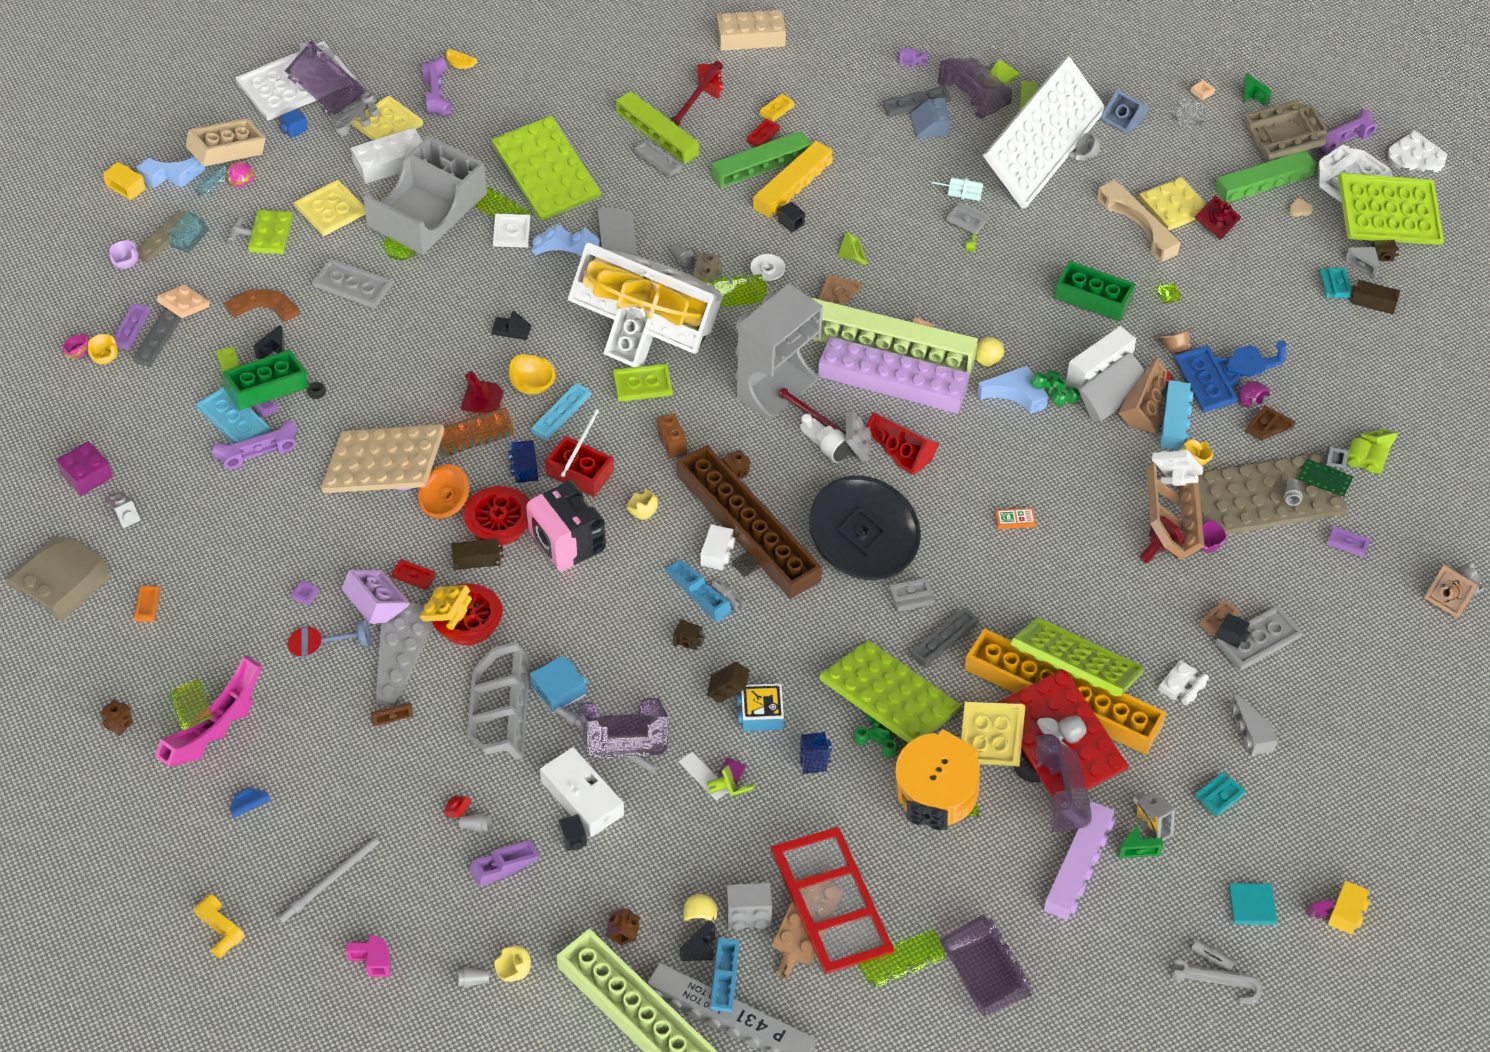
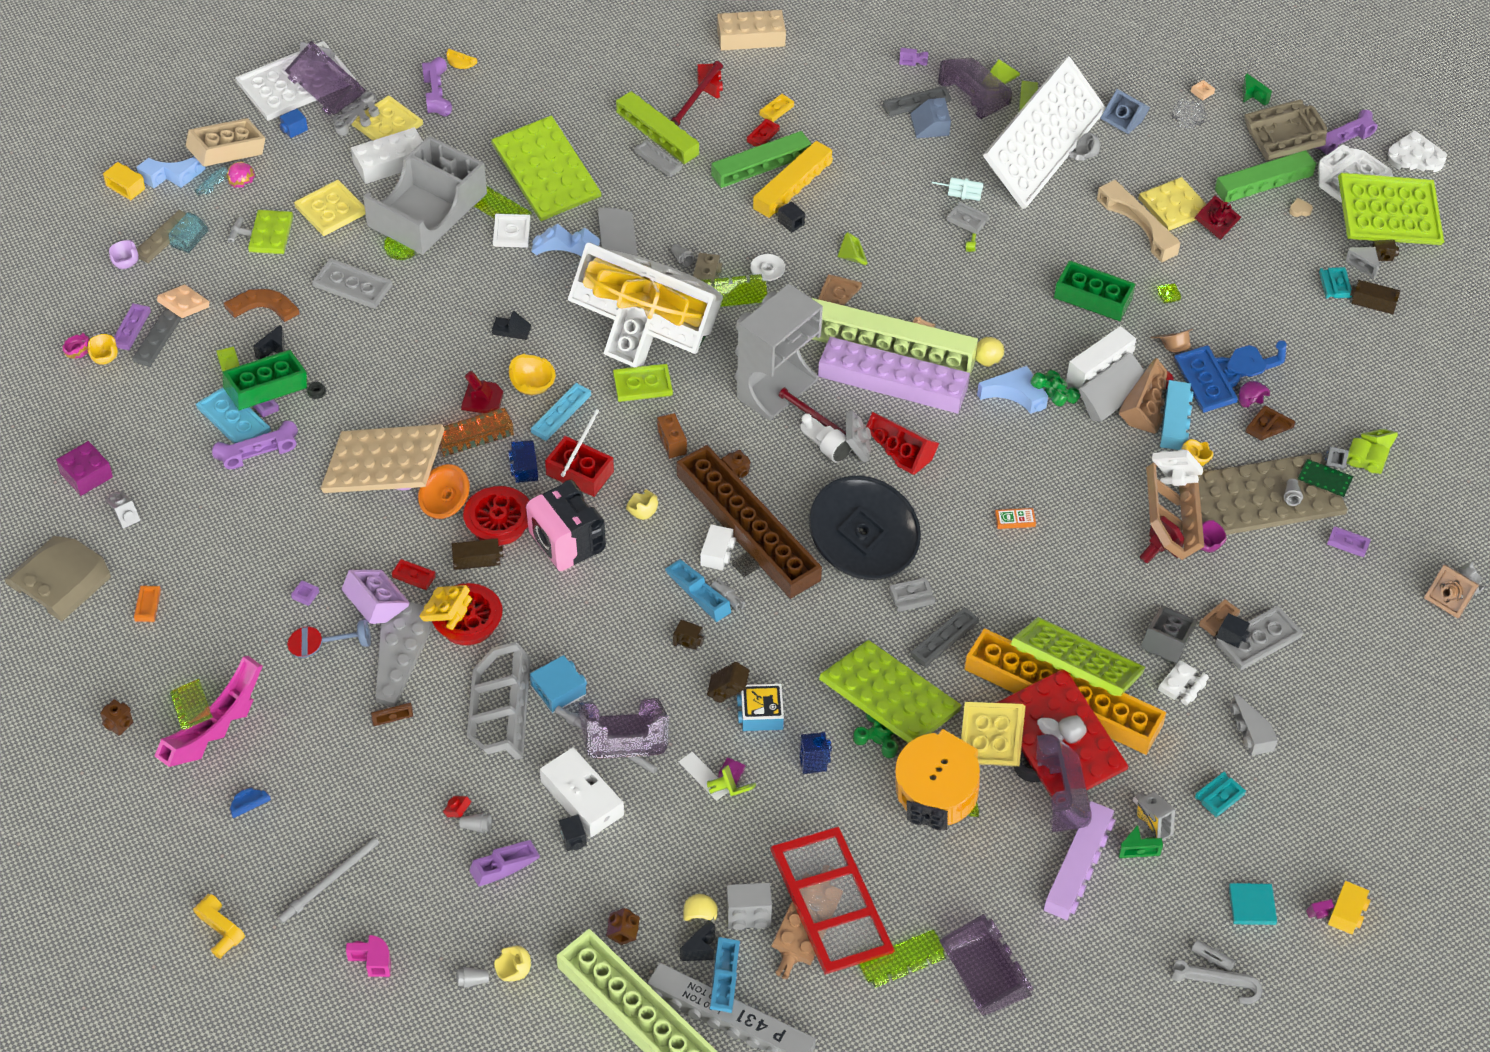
(1168, 634): none -> dark grey slope

